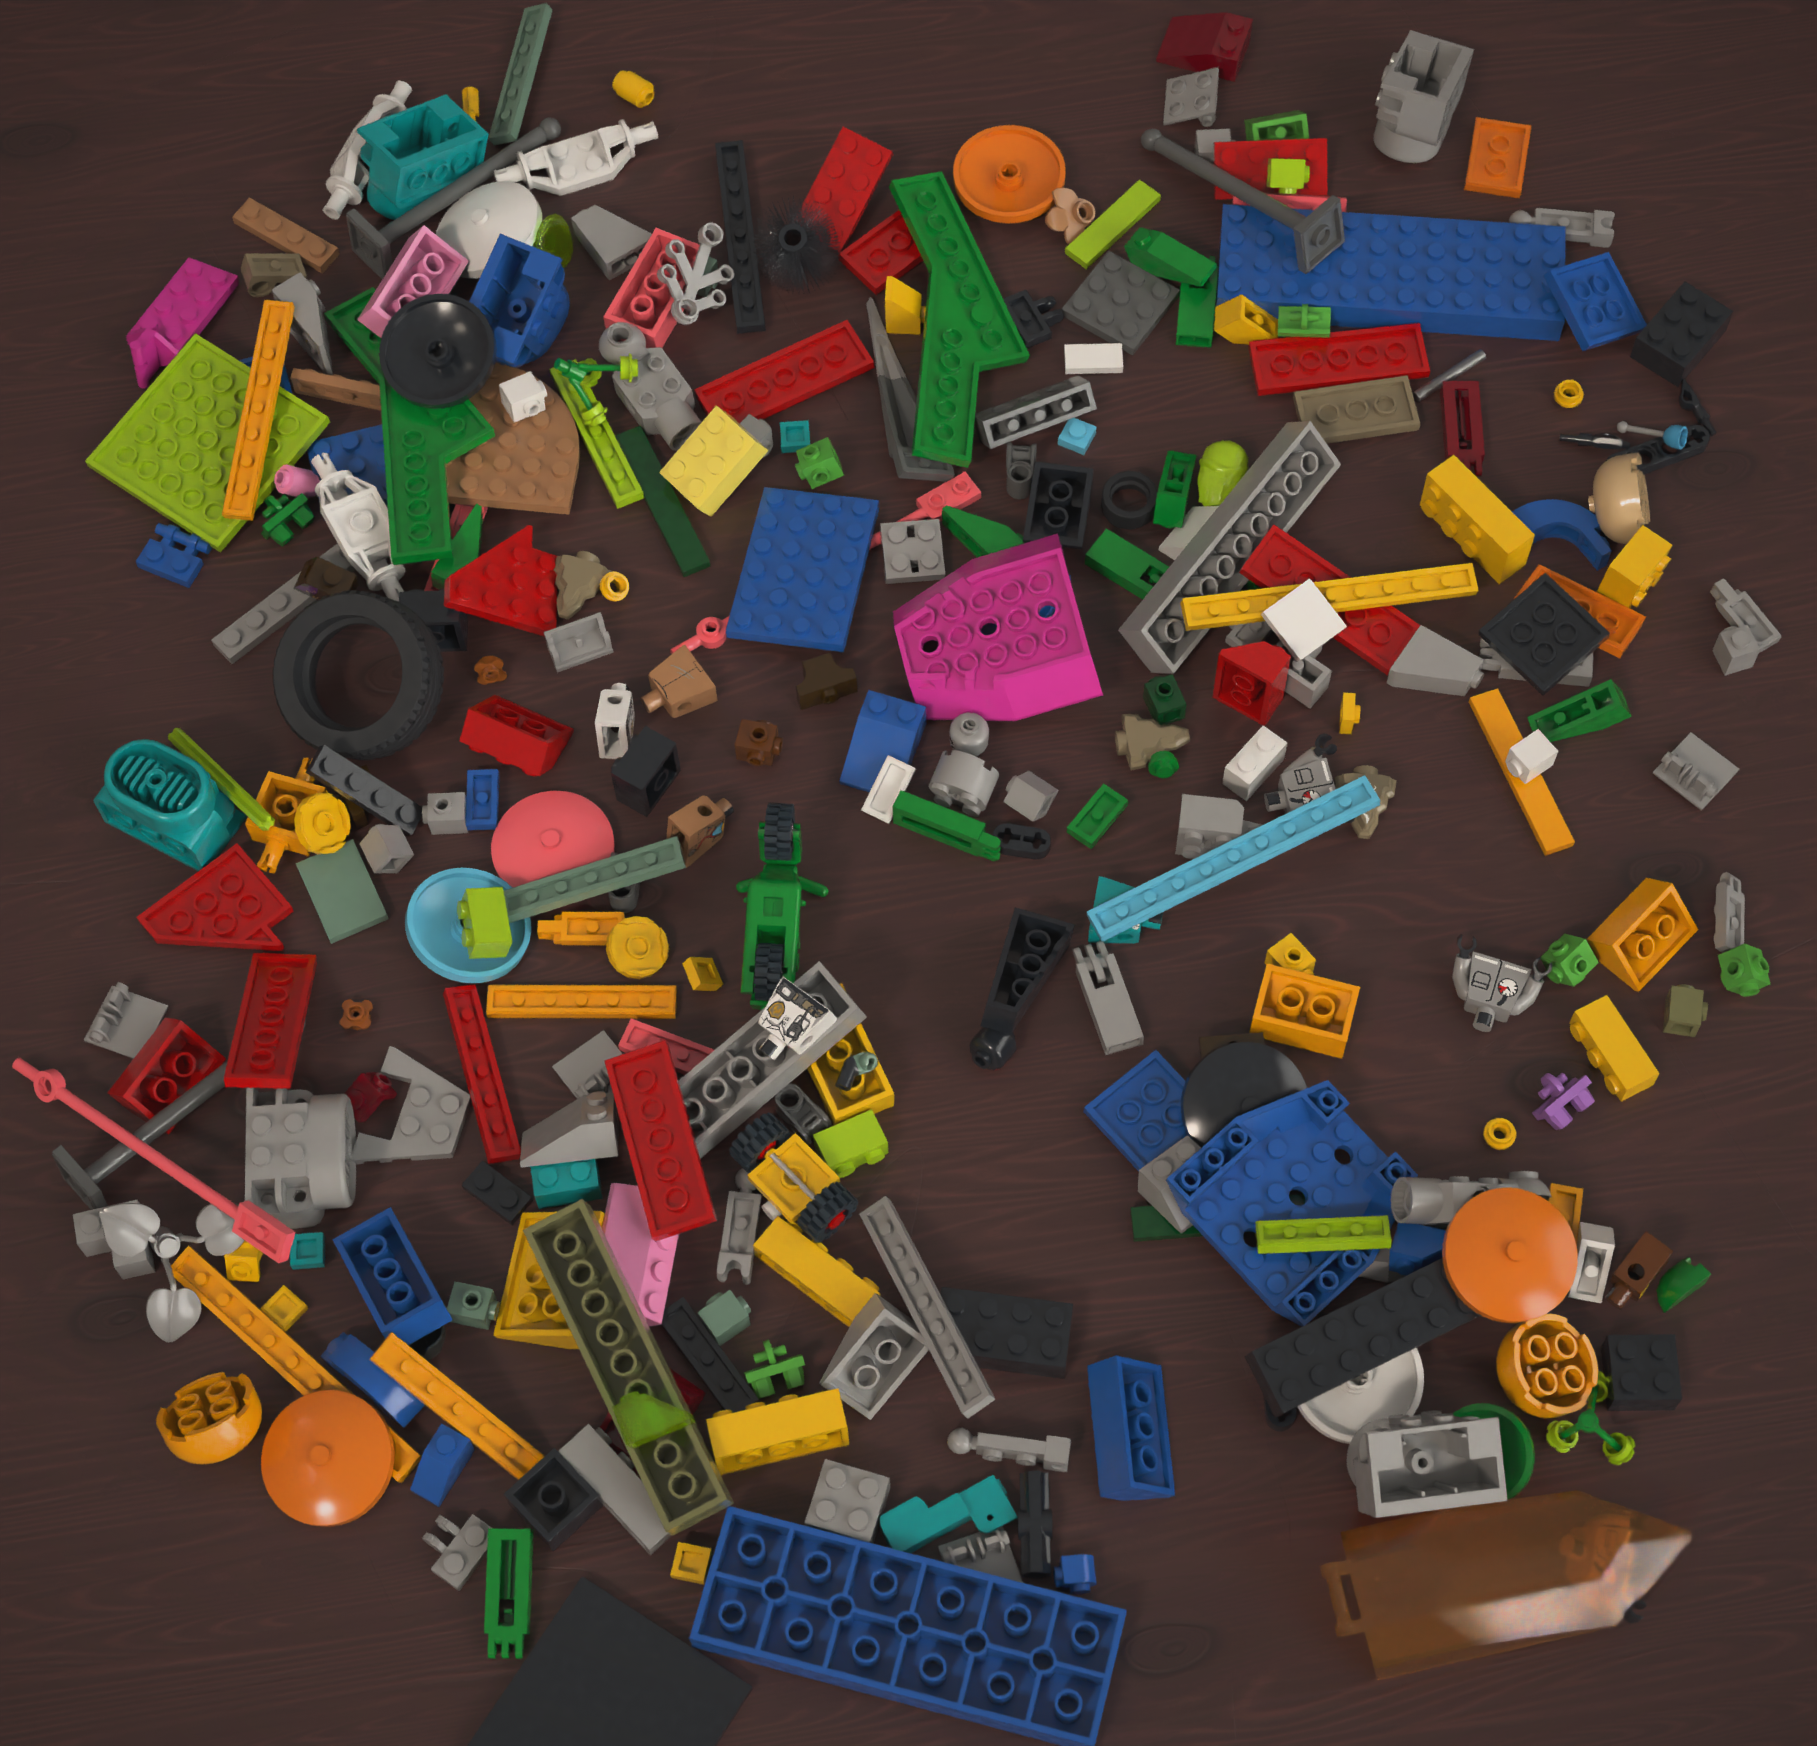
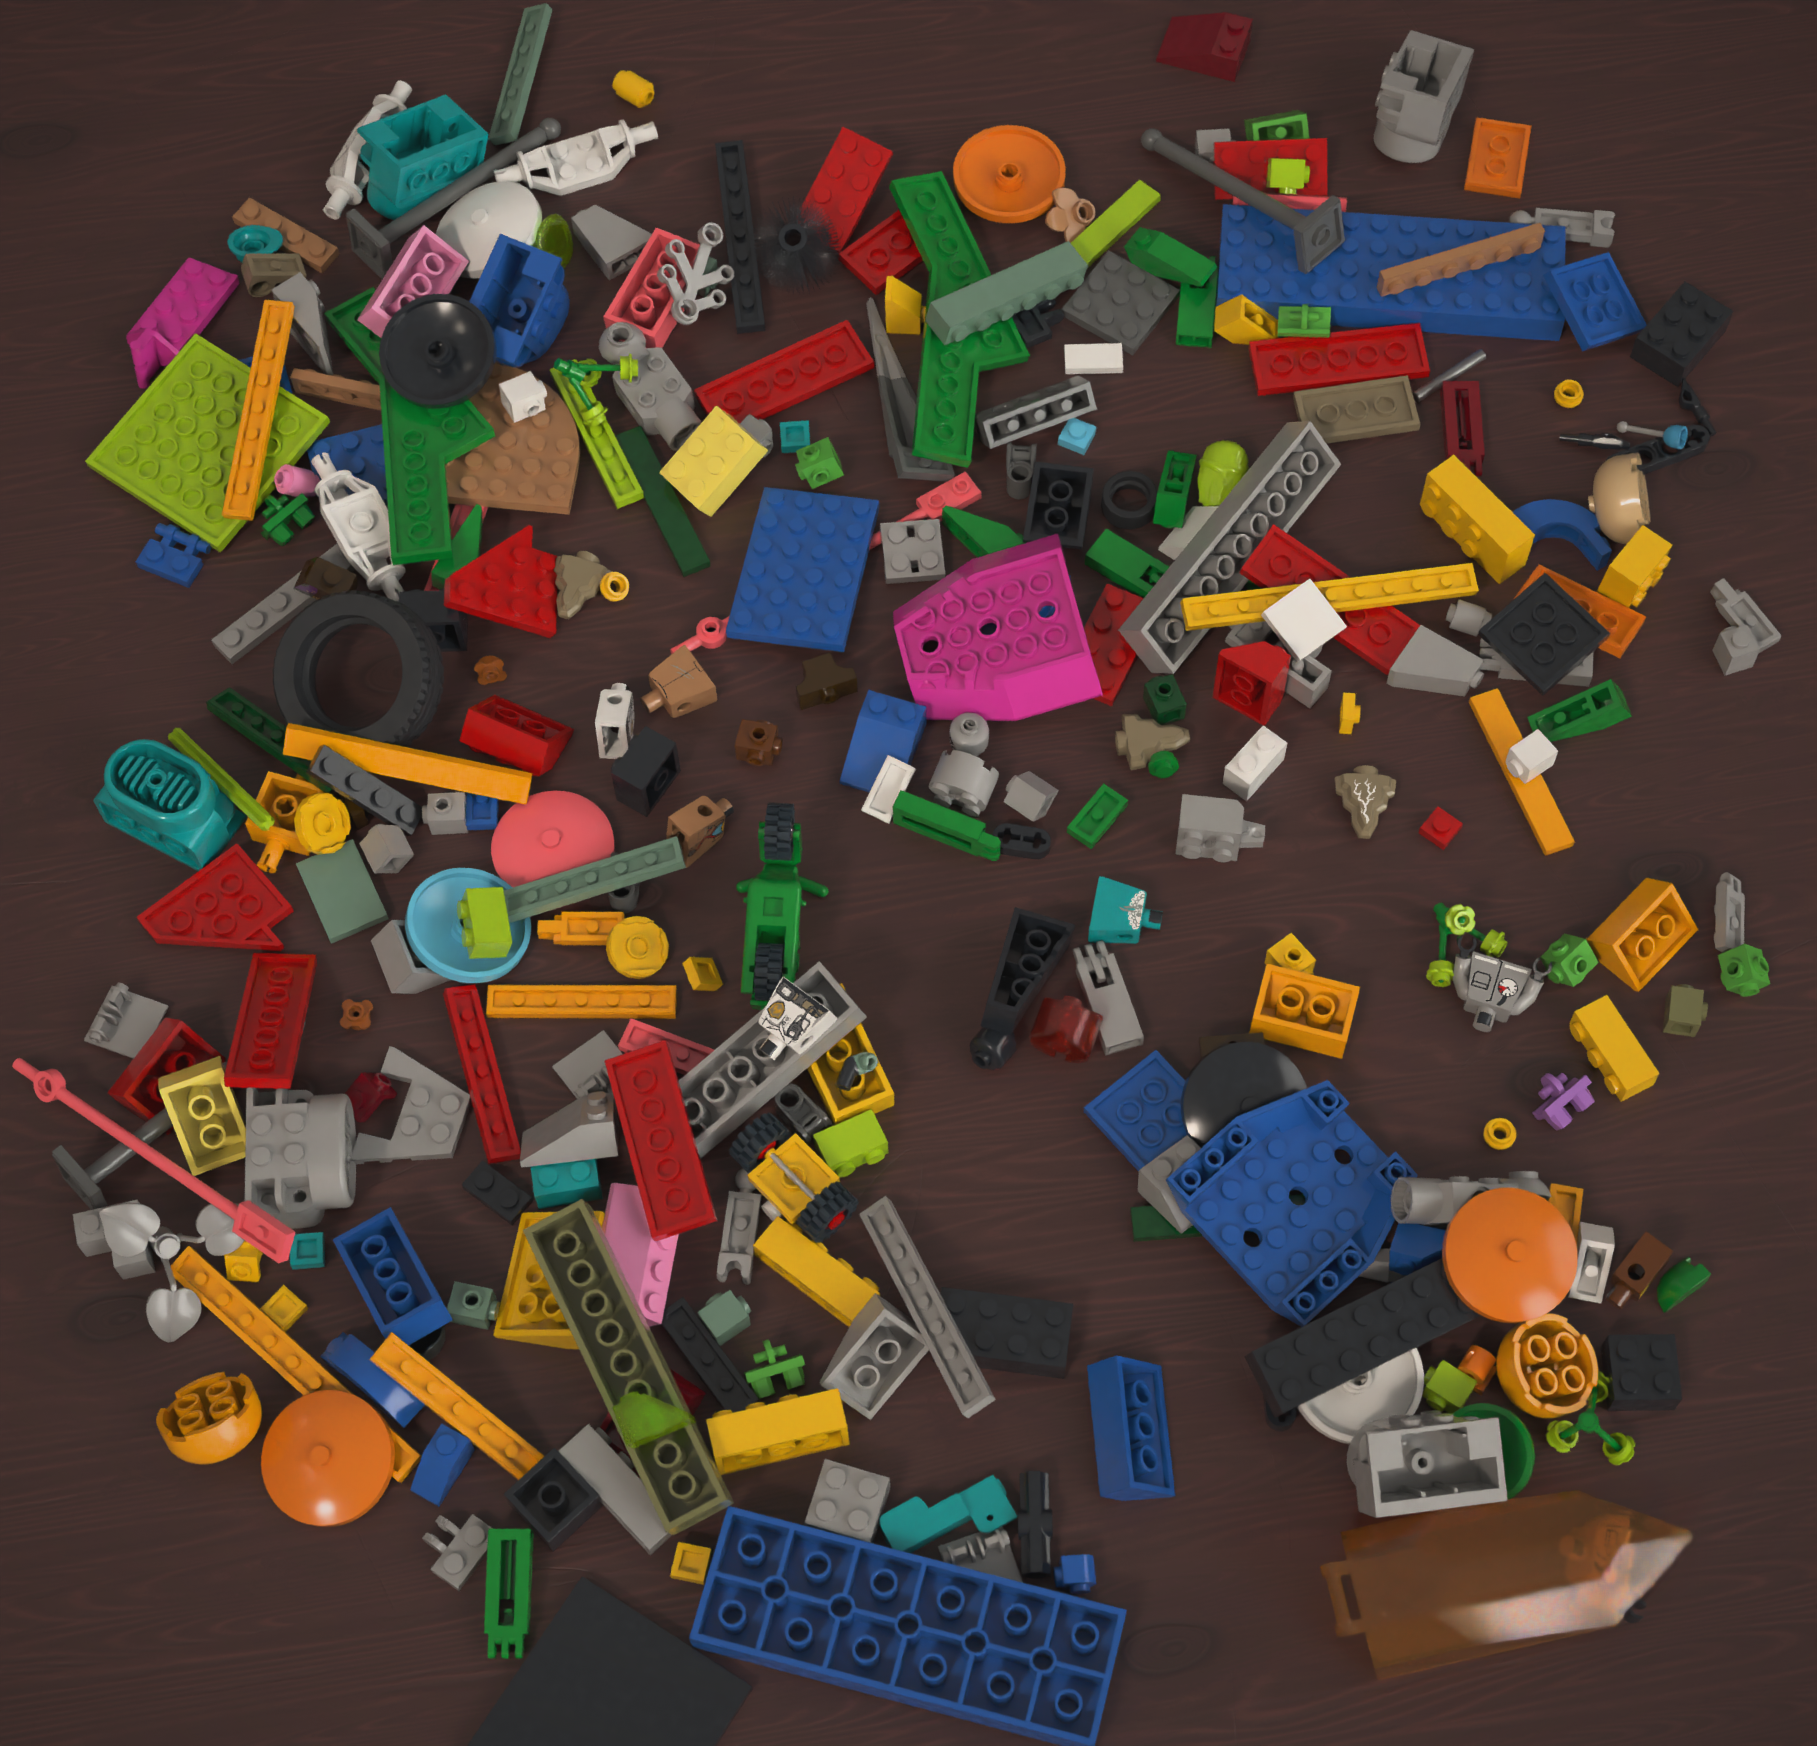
(204, 1115): none -> light yellow brick
(254, 240): none -> teal piece
(259, 728): none -> dark green tile
(400, 964): none -> light grey slope
(412, 764): none -> light orange tile
(470, 102): yellow axle -> none
(578, 642): light grey hinge -> none
(992, 1447): light grey plate -> none
(1006, 293): none -> sand green brick
(1065, 1029): none -> clear red brick
(1108, 648): none -> red plate
(1192, 98): light grey hinge -> none
(1233, 858): medium azure plate -> none
(1304, 779): light grey torso -> none
(1323, 1234): lime tile -> none
(1440, 828): none -> red plate
(1447, 1387): none -> lime brick
(1457, 921): none -> lime plant
(1460, 259): none -> medium nougat plate
(1467, 617): none -> light grey brick
(1478, 1365): none -> orange leg
(1695, 771): light grey hinge -> none

